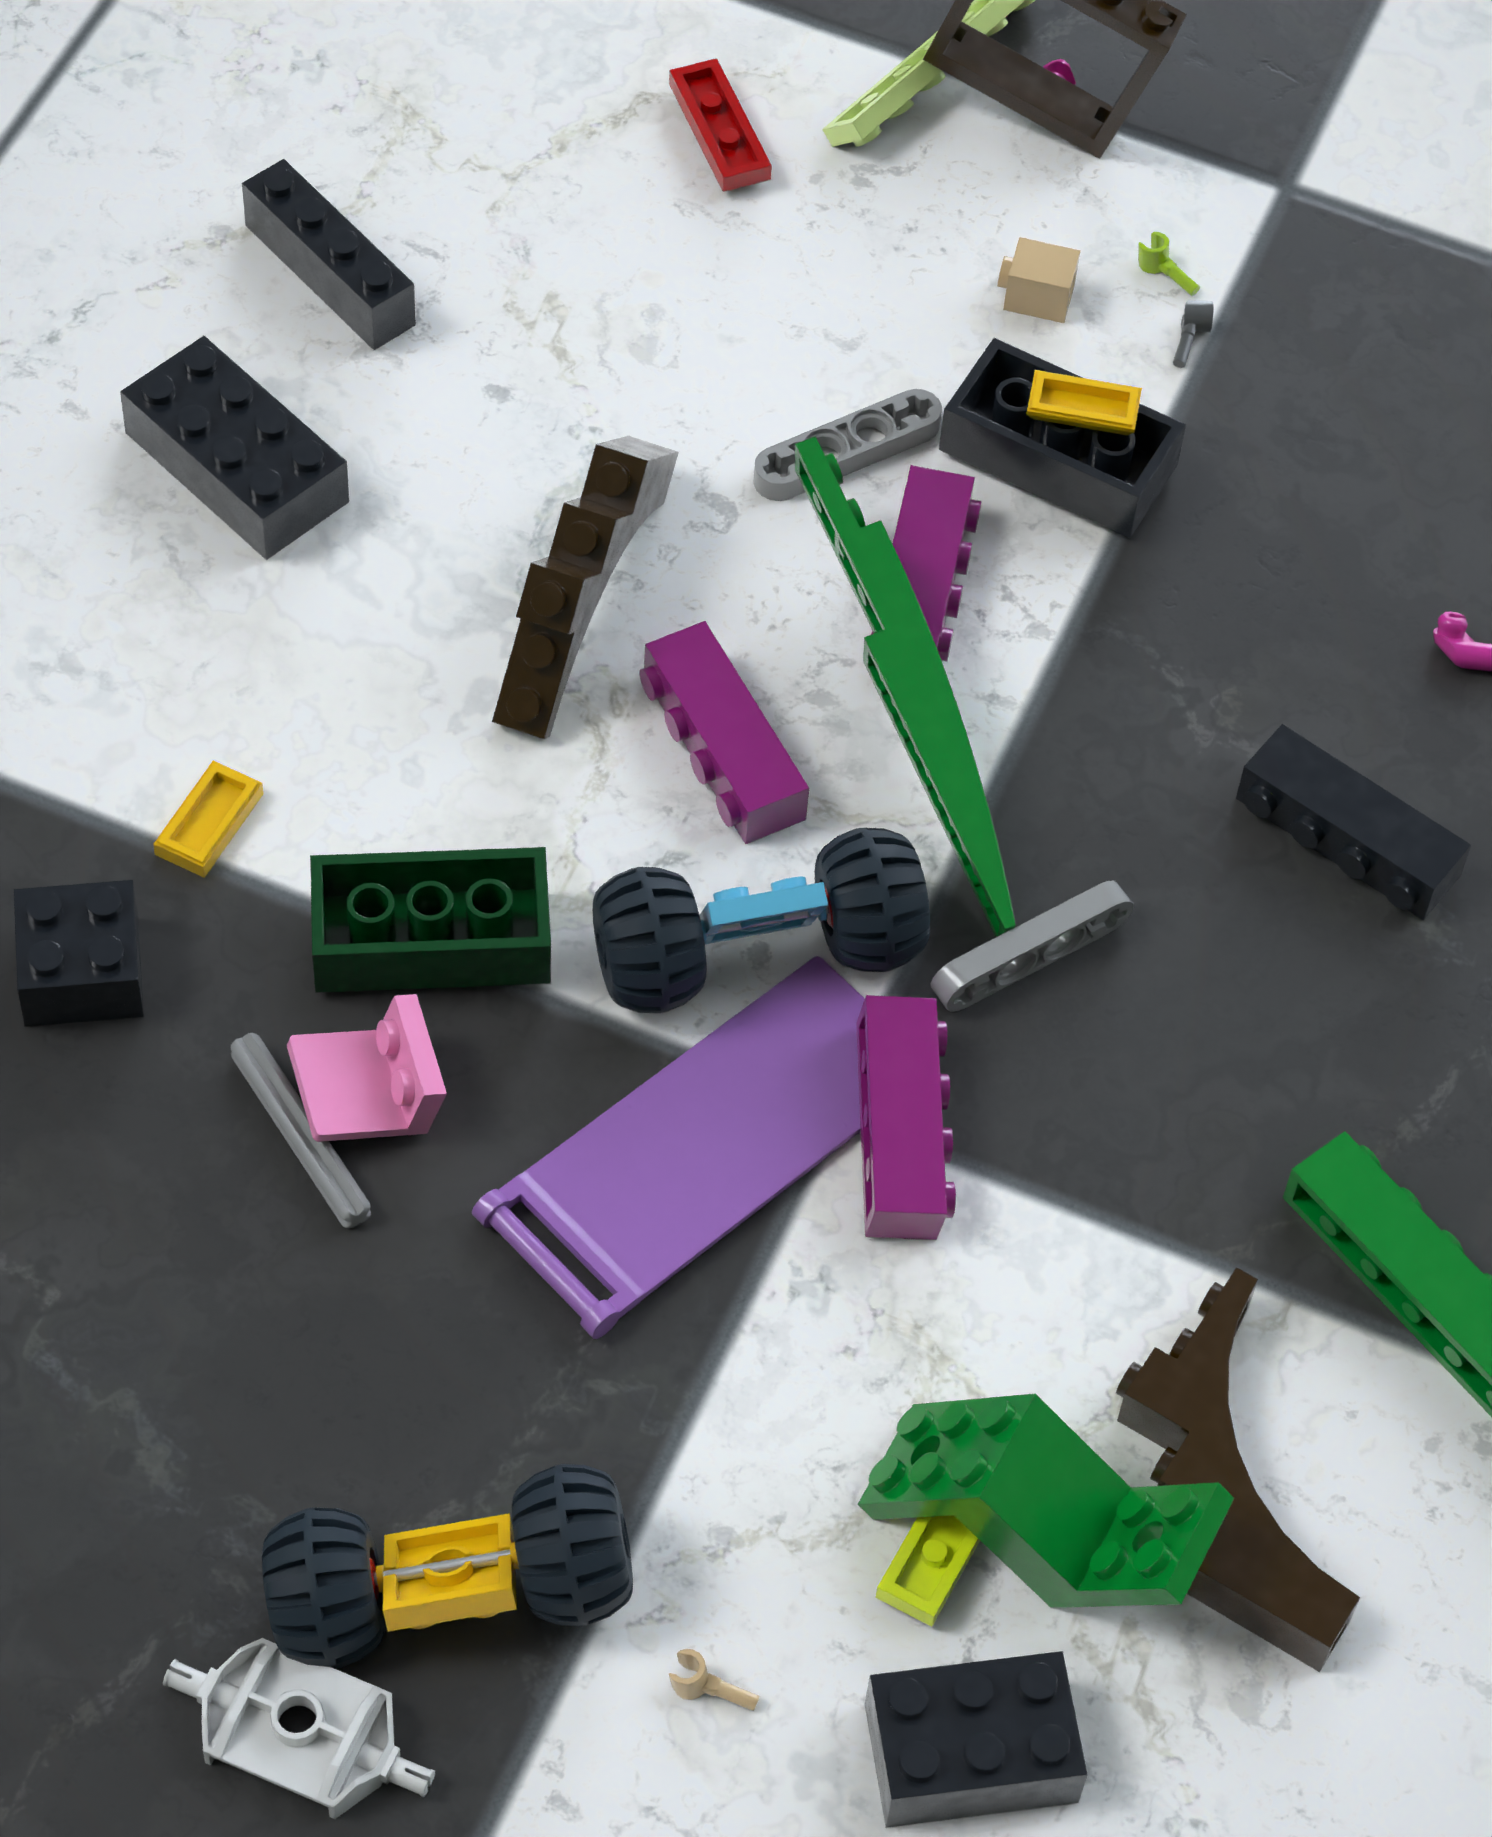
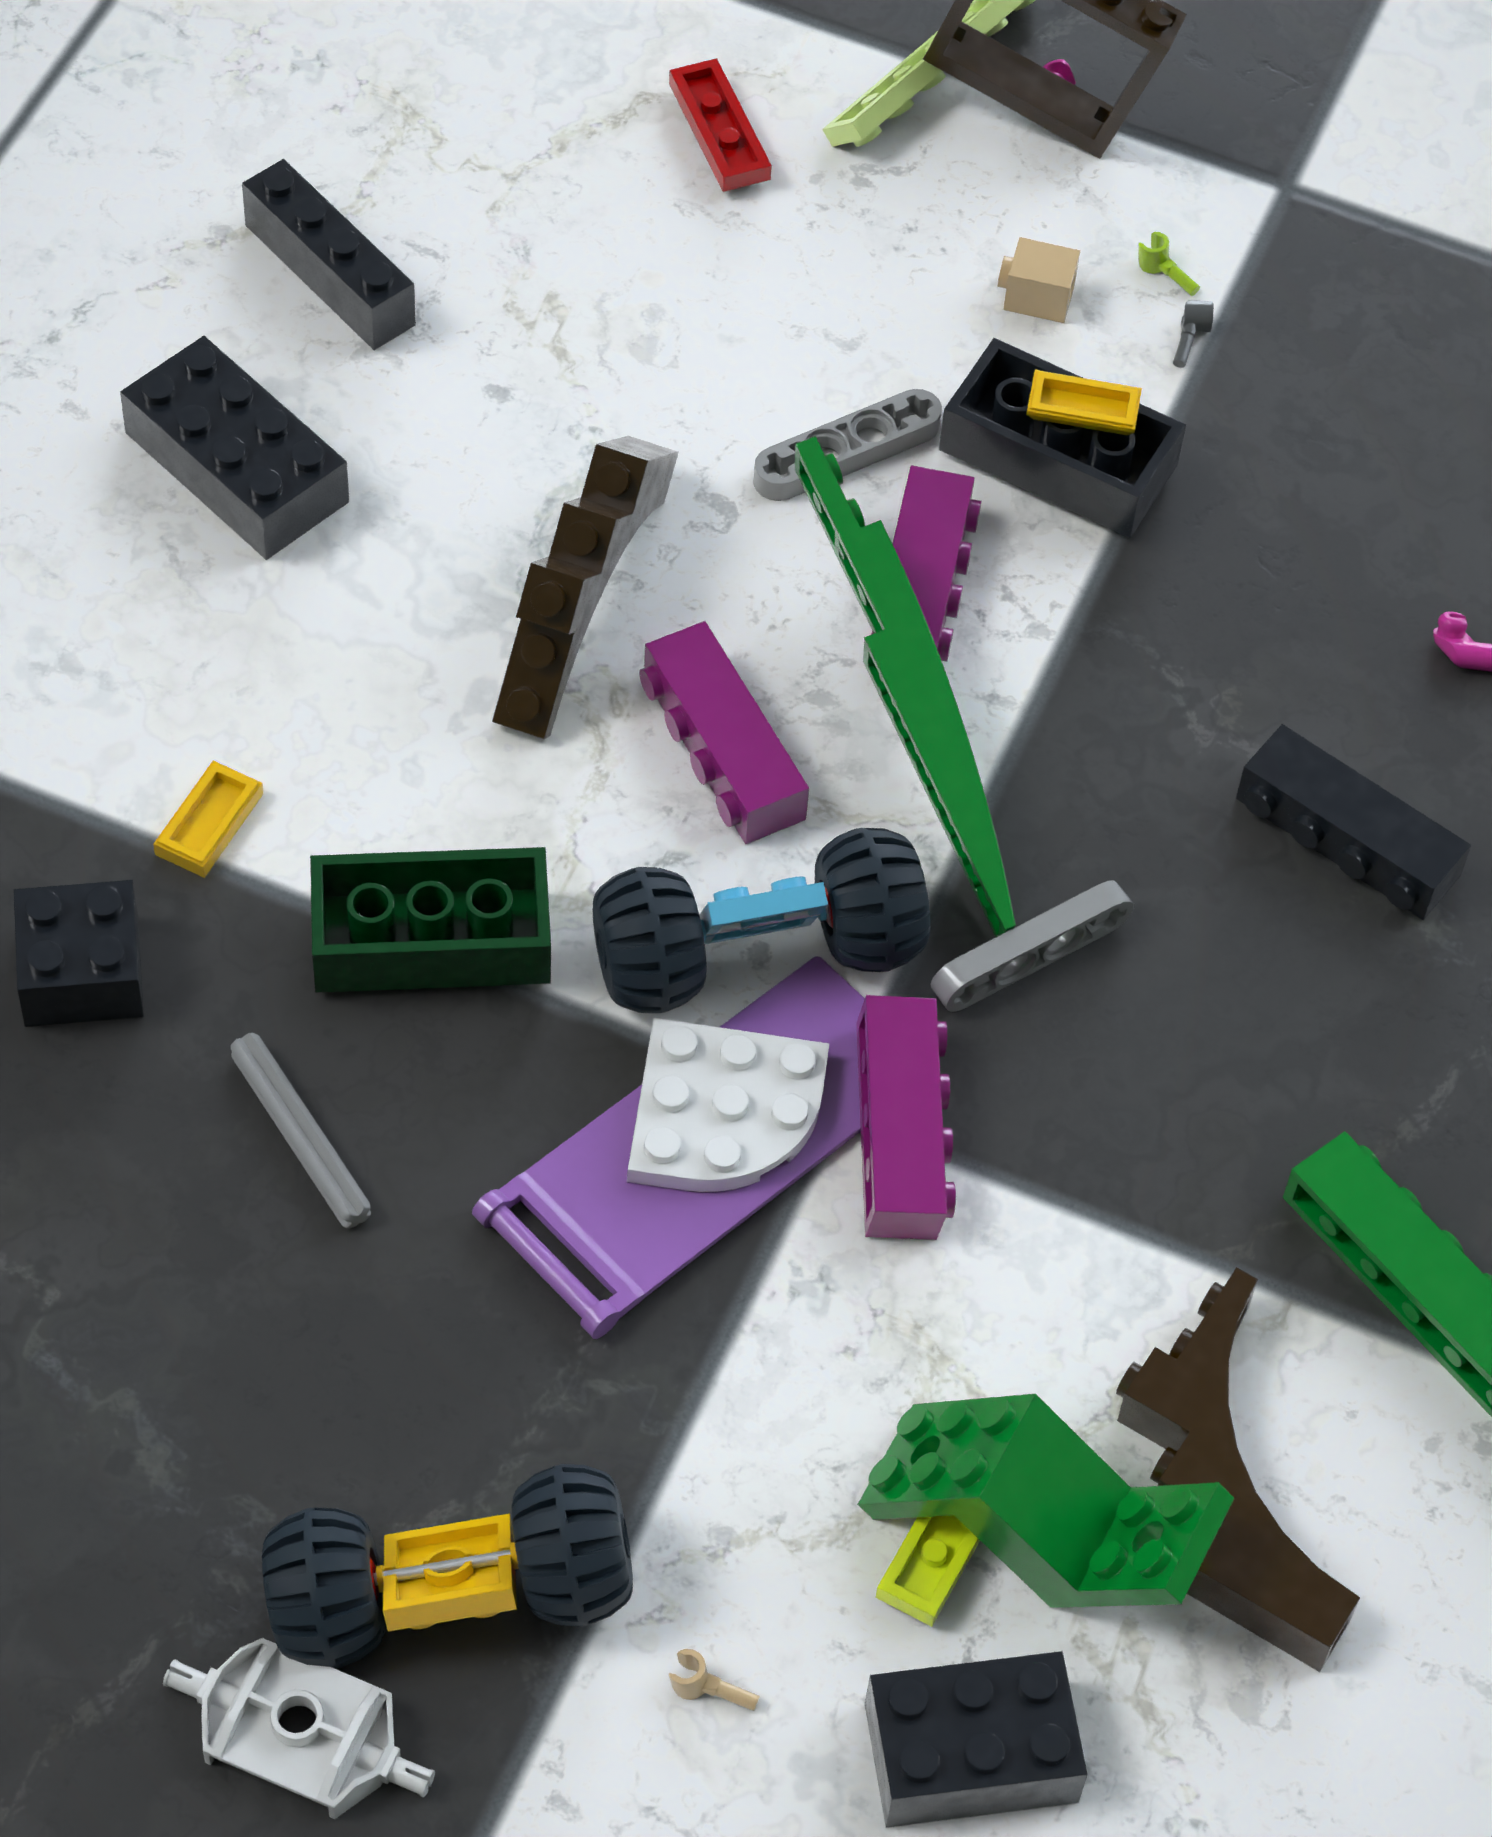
(370, 1079): bright pink bracket -> none
(723, 1105): none -> white plate

